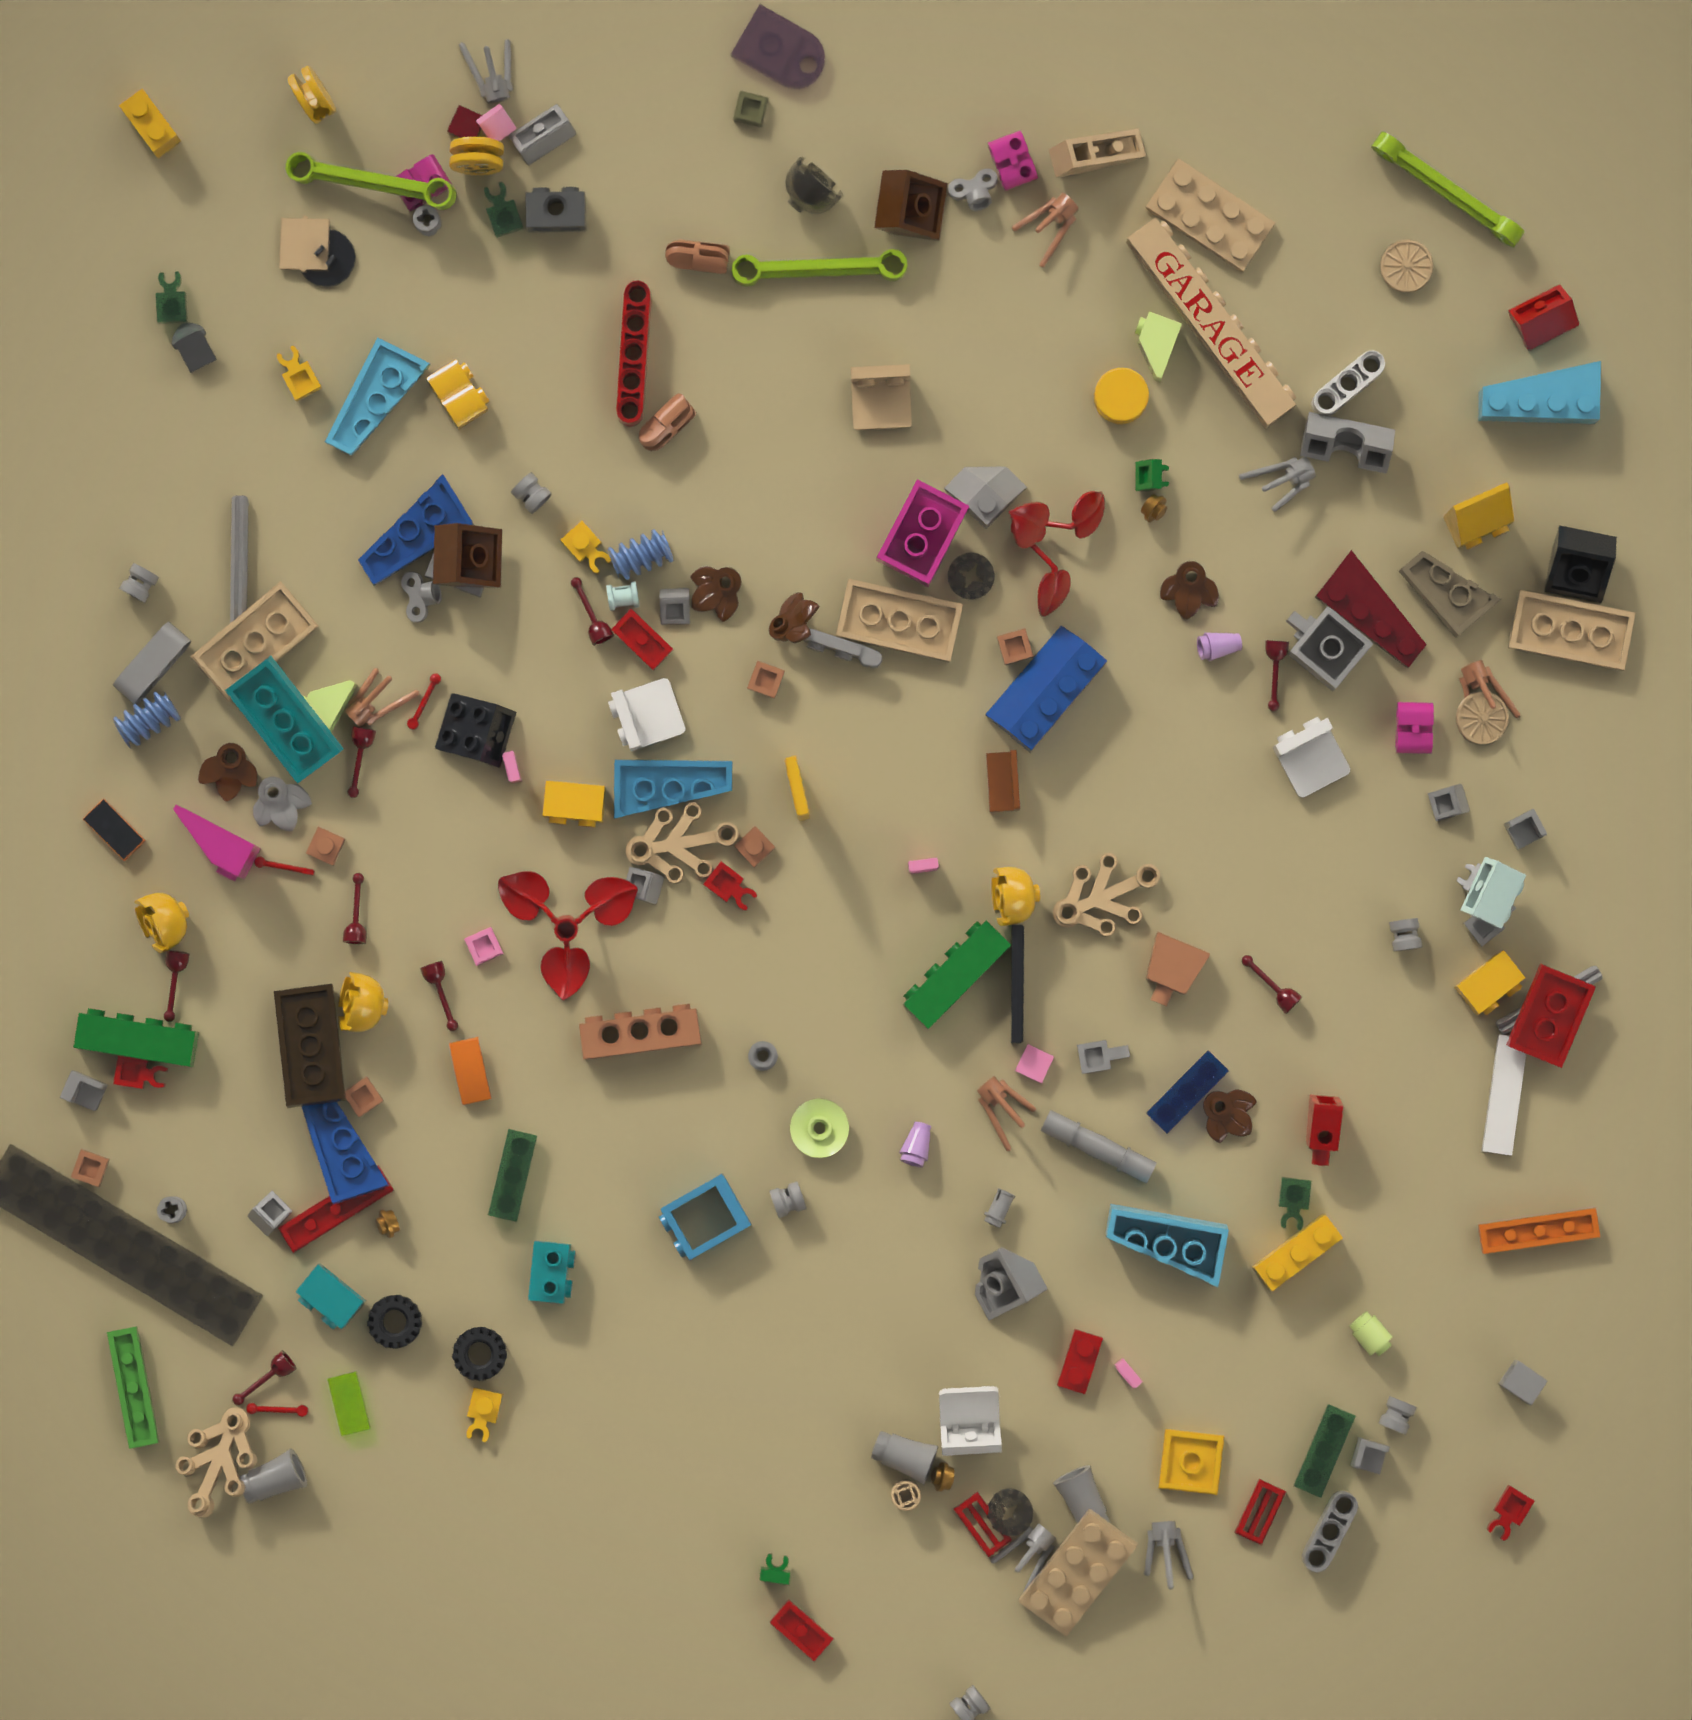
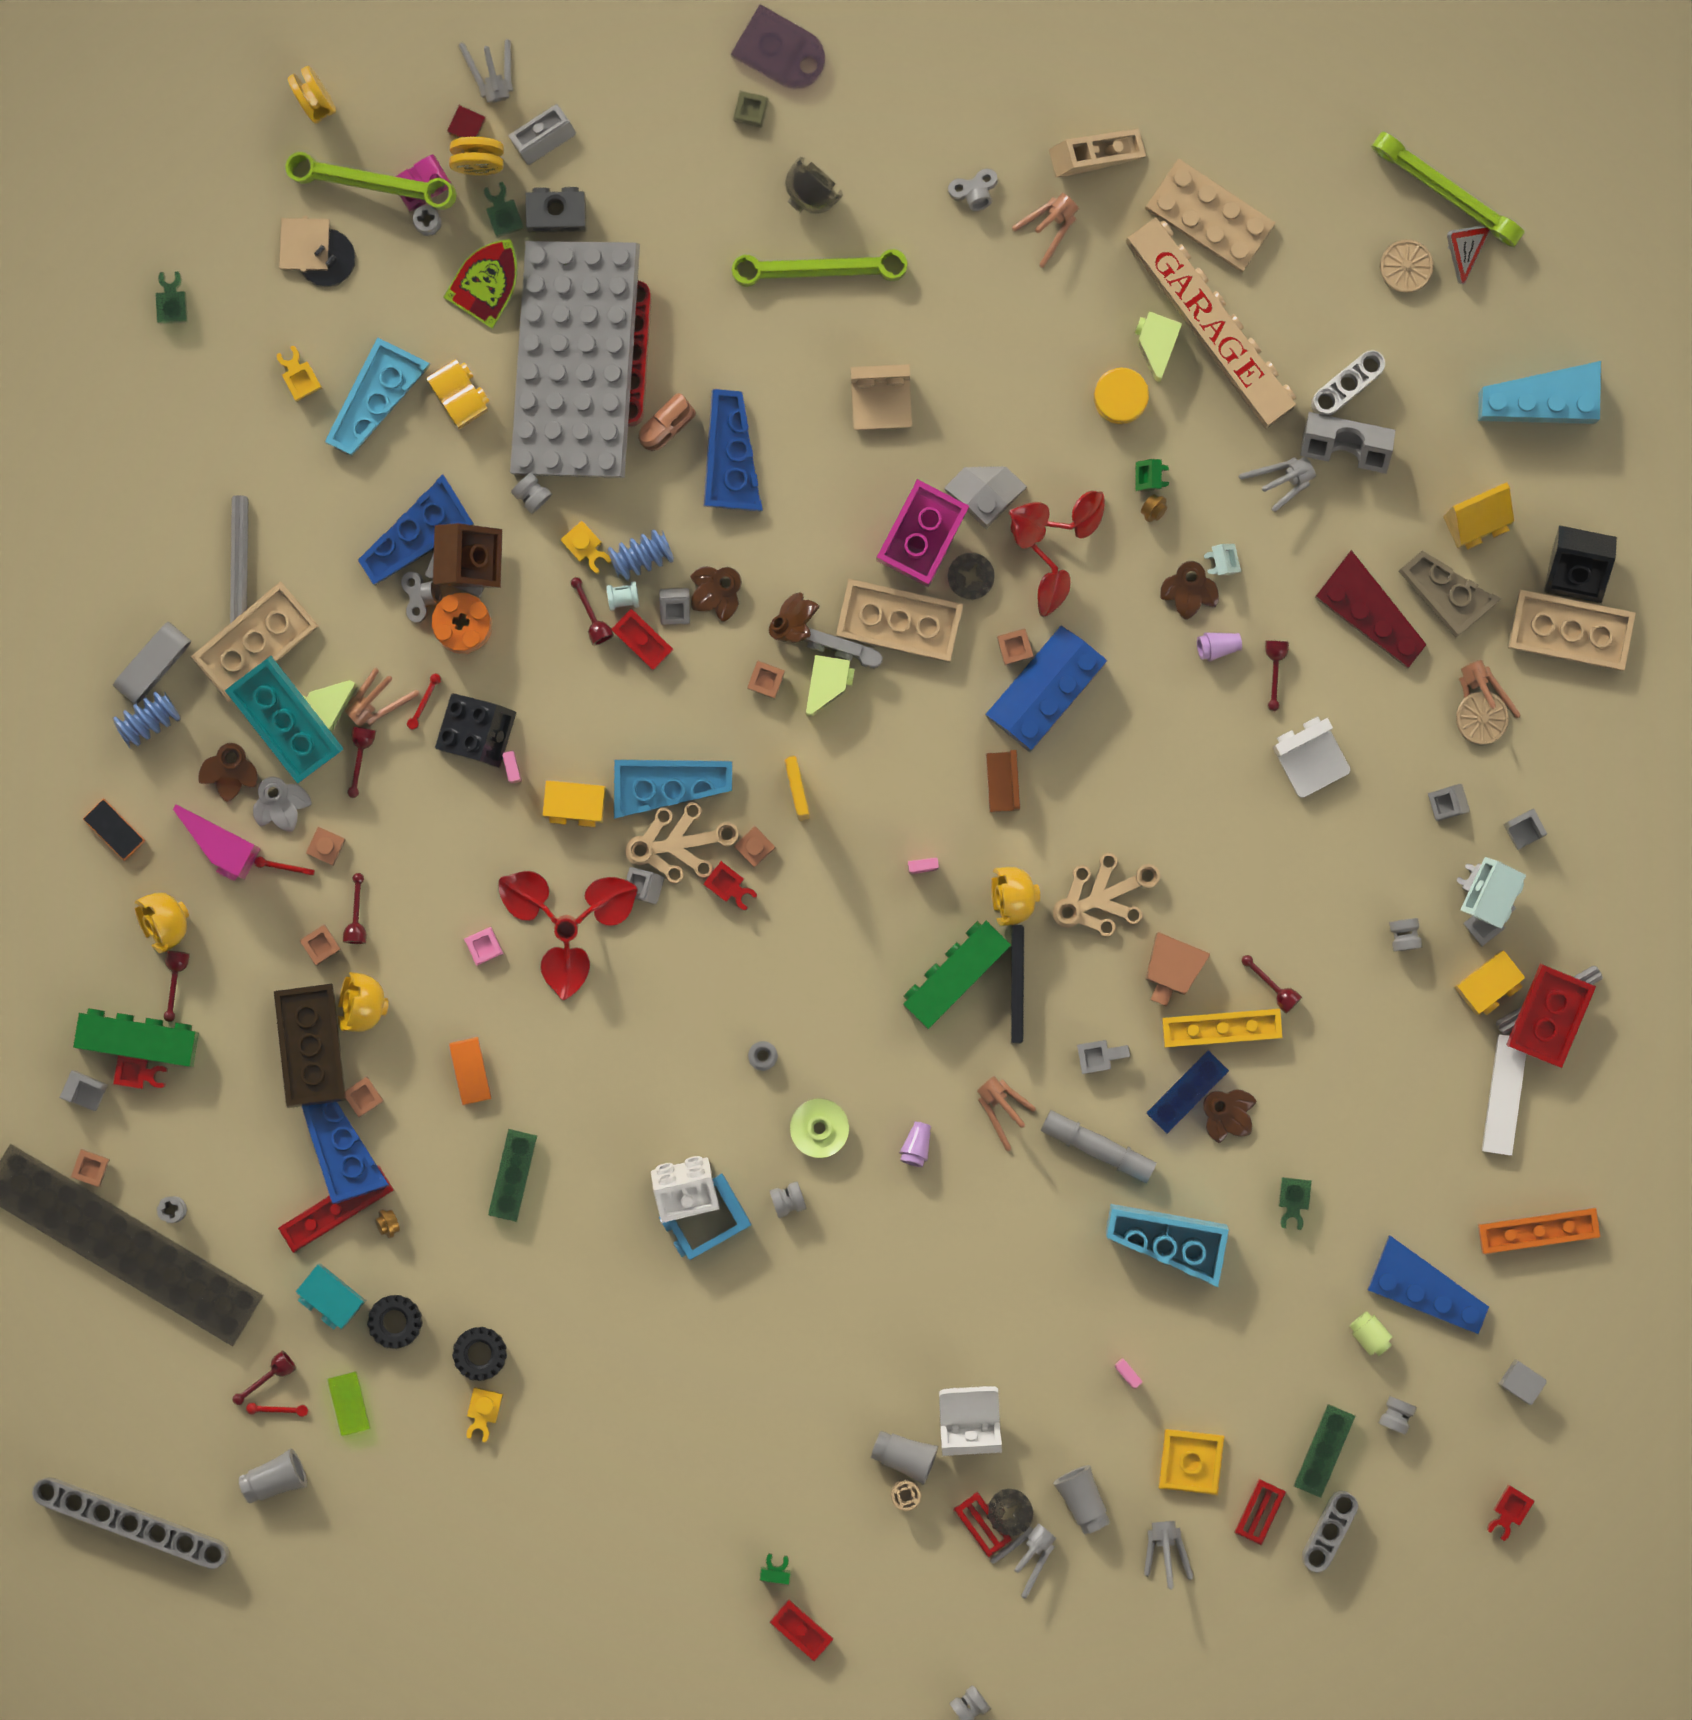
(116, 1522): none -> light grey beam
(133, 1387): bright green plate -> none
(135, 588): light grey wheel -> none
(150, 123): yellow brick -> none
(193, 346): dark grey tile -> none
(220, 1458): tan plant -> none
(269, 1213): light grey slope -> none
(320, 945): none -> nougat plate
(434, 974): dark red hinge -> none
(452, 609): none -> orange brick
(485, 282): none -> shield
(496, 123): bright pink tile -> none
(550, 1272): teal brick -> none
(575, 359): none -> light grey plate
(595, 1047): nougat brick -> none
(647, 714): white bracket -> none
(684, 1189): none -> white bracket
(698, 256): nougat arm -> none
(730, 464): none -> blue wing
(828, 682): none -> yellowish green slope
(910, 204): reddish brown slope -> none
(943, 1477): pearl gold plate -> none
(999, 1208): light grey pin -> none
(1006, 1282): light grey slope -> none
(1012, 160): dark pink piece -> none
(1034, 1063): bright pink tile -> none
(1077, 1572): tan plate -> none
(1080, 1361): red plate -> none
(1222, 1028): none -> yellow plate
(1225, 559): none -> light aqua tile
(1297, 1252): yellow brick -> none
(1323, 1115): red torso -> none
(1327, 646): light grey hinge -> none
(1369, 1455): light grey panel -> none
(1414, 727): dark pink piece -> none
(1417, 1284): none -> blue wing
(1465, 248): none -> piece
(1544, 316): red panel -> none

